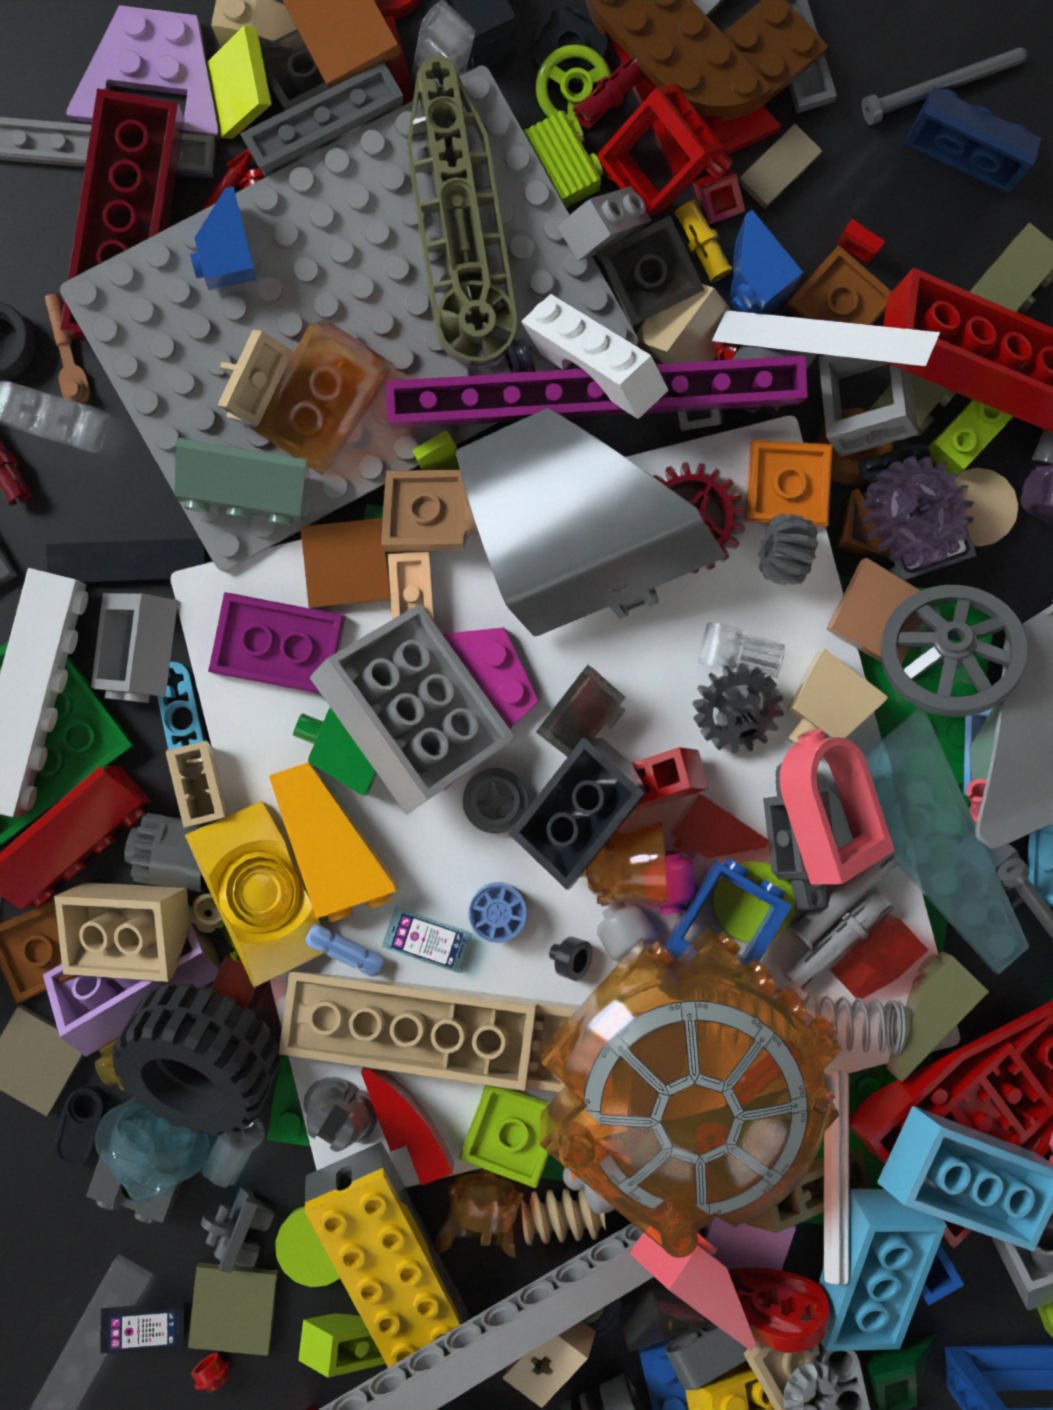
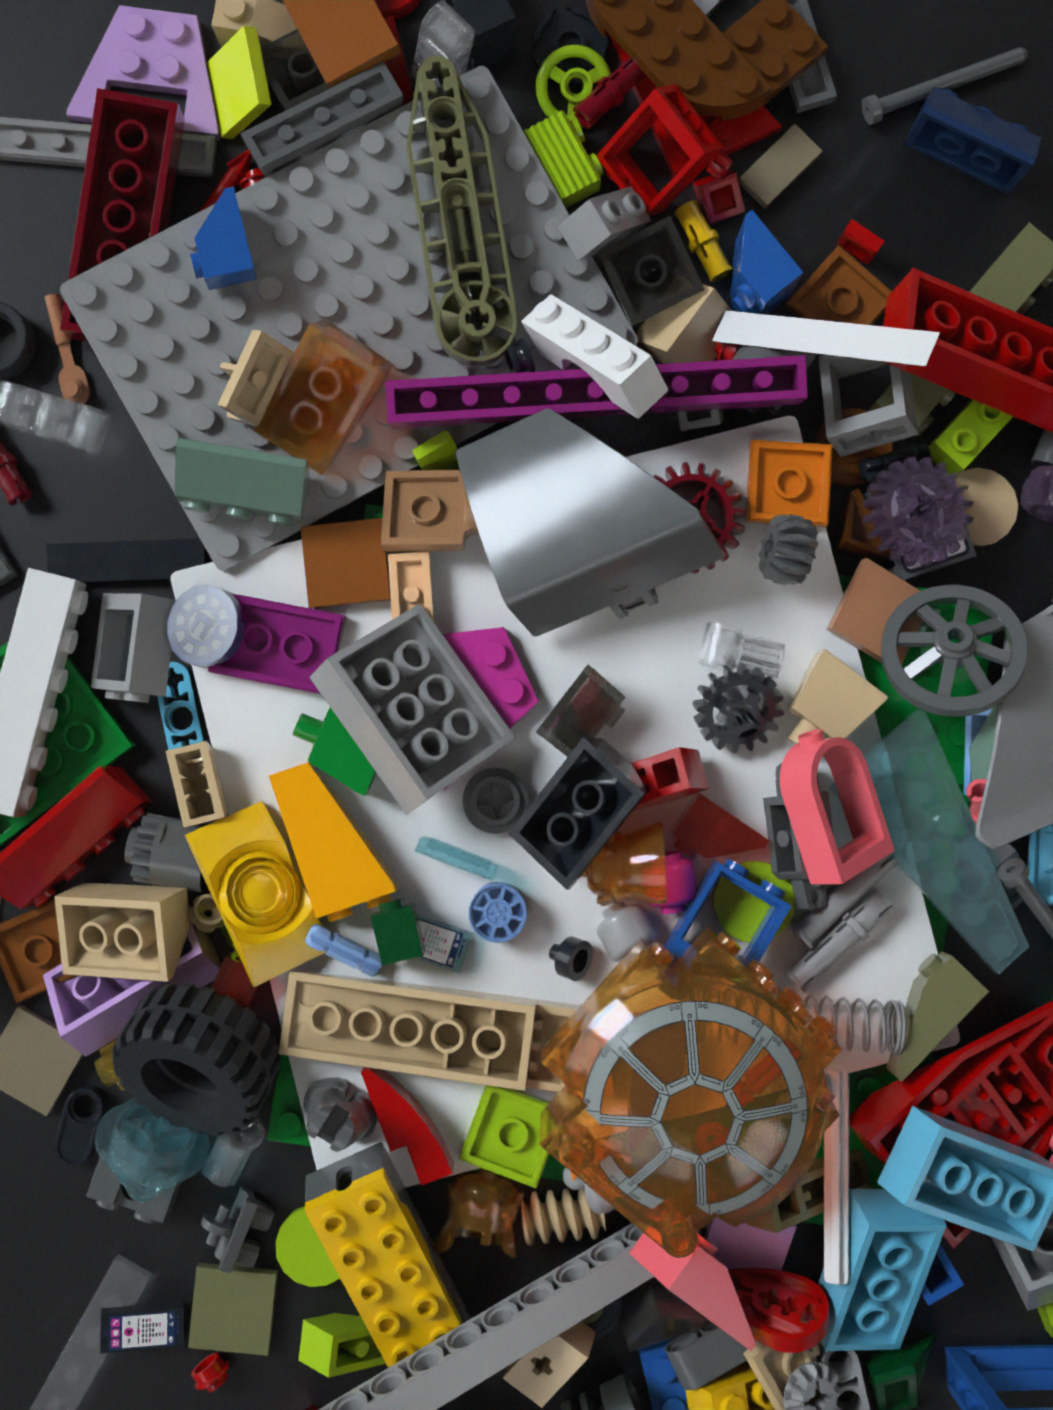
(205, 626): none -> tile
(397, 932): none -> dark green brick
(457, 857): none -> clear light blue tile
(879, 958): clear red slope -> none

